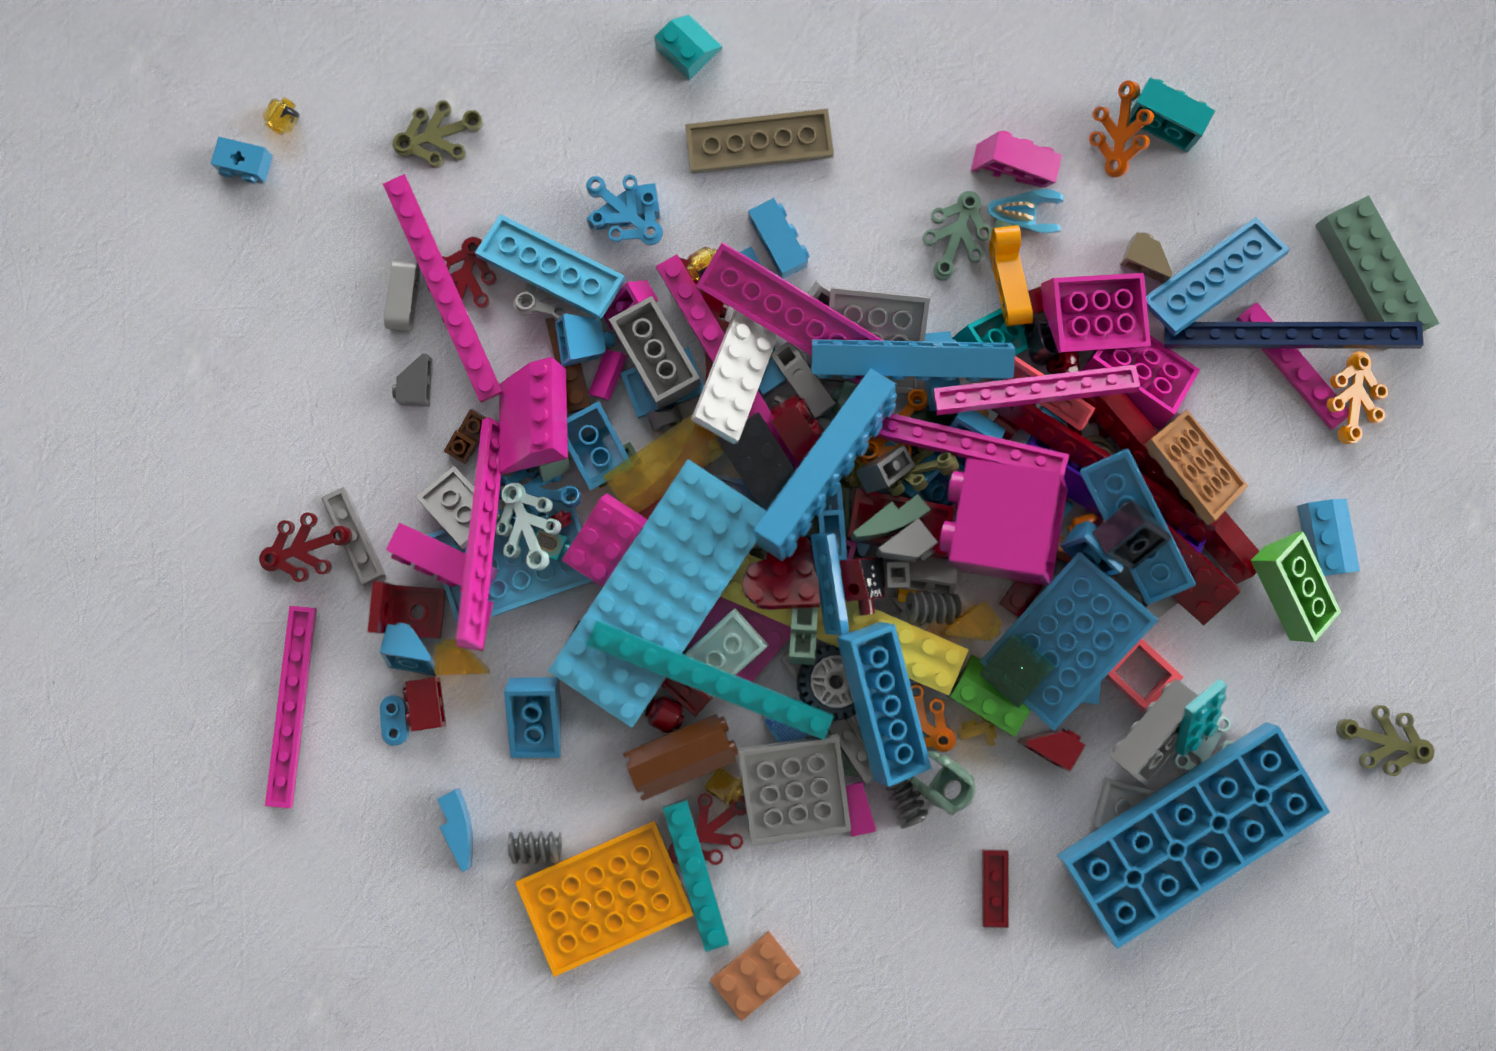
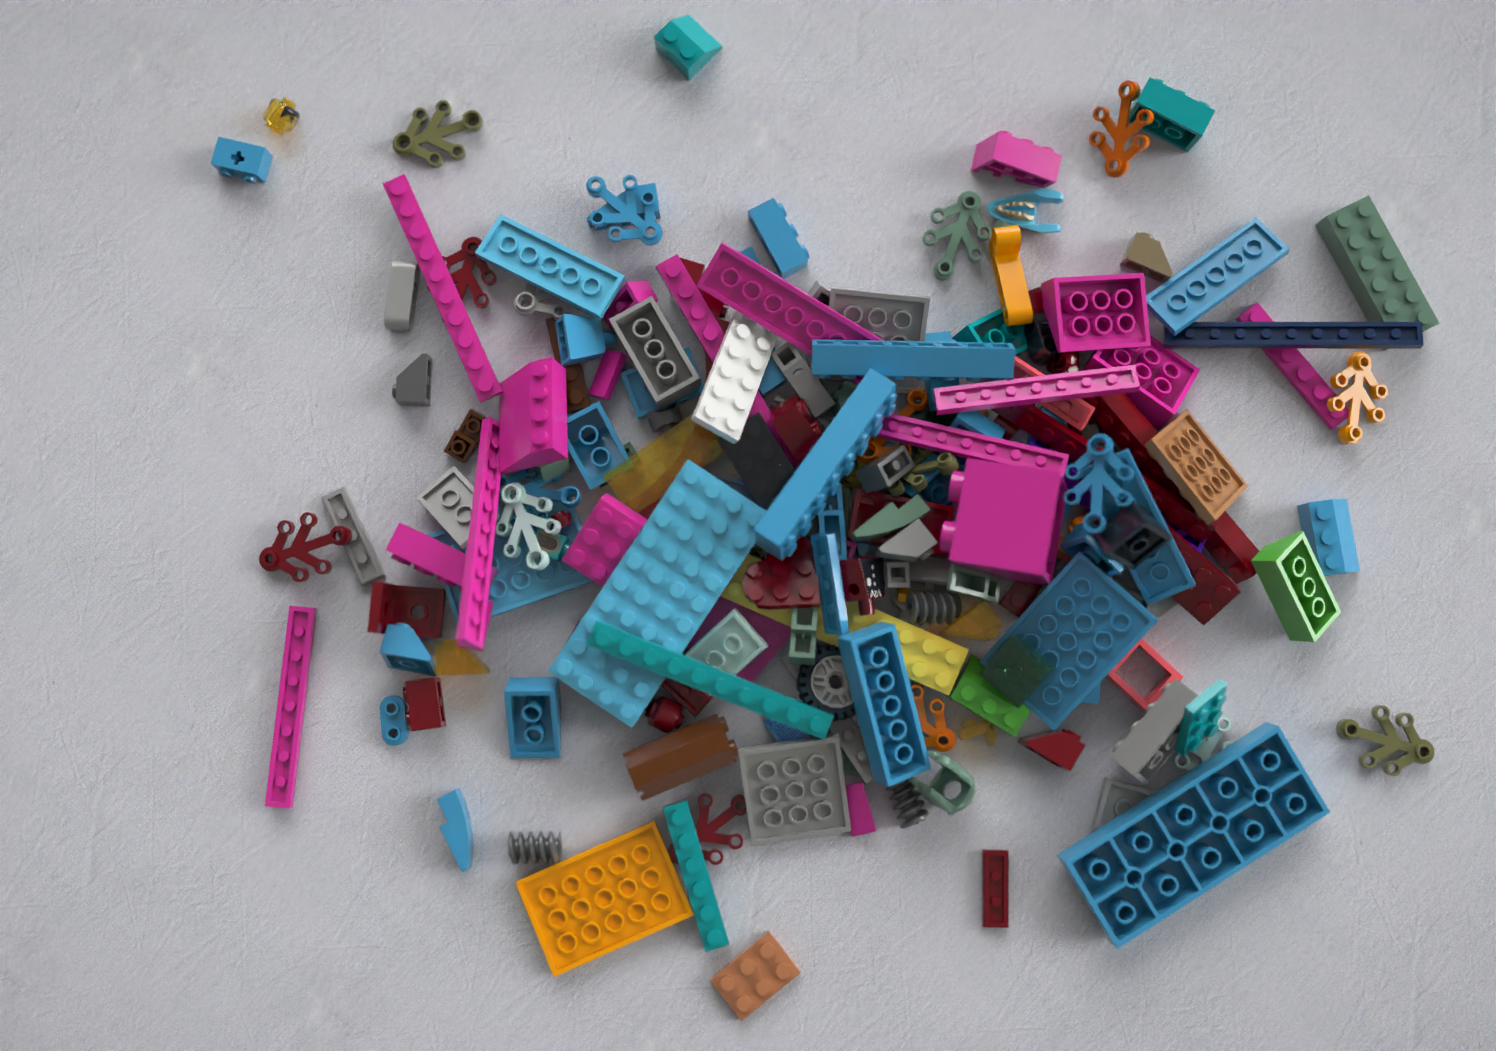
(699, 262): clear yellow head -> none
(725, 787): clear yellow bracket -> none
(759, 141): dark tan plate -> none
(973, 584): none -> sand green slope
(1097, 479): none -> dark azure plant

